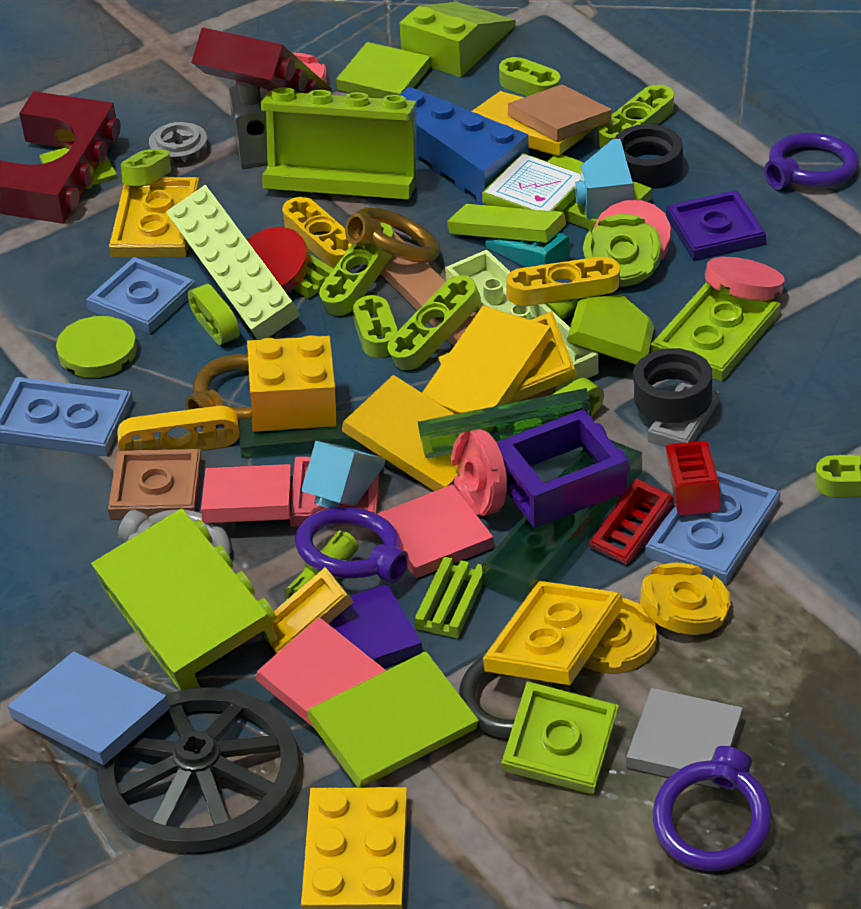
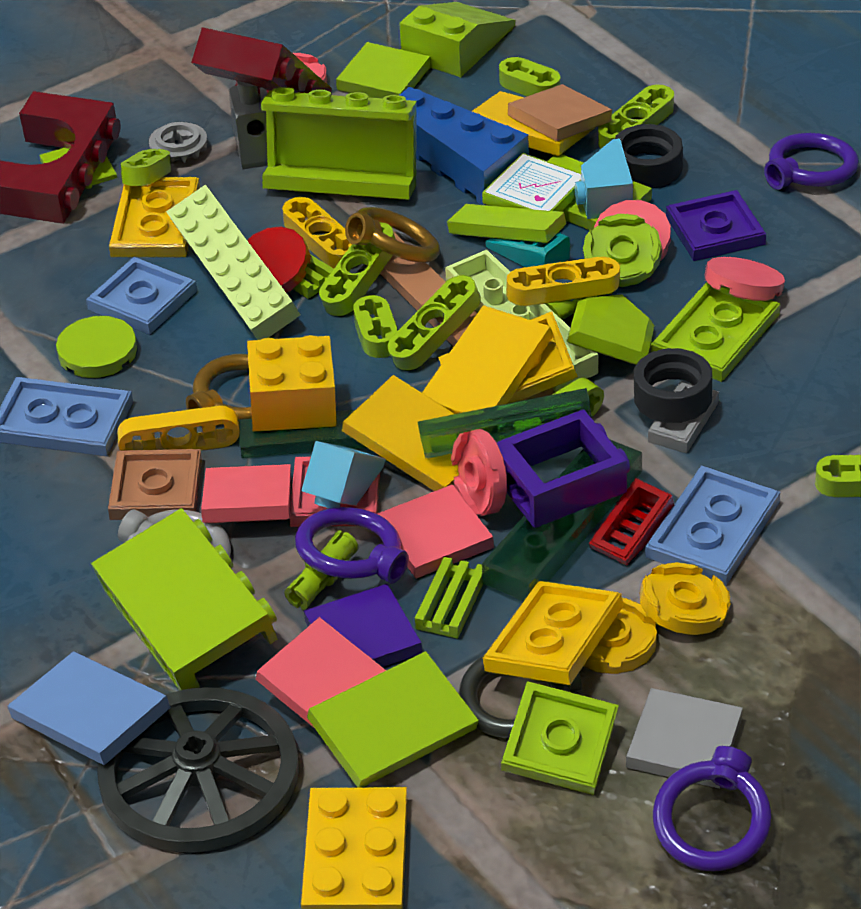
(213, 314): lime beam -> none
(317, 598): yellow tile -> none
(695, 481): red slope -> none

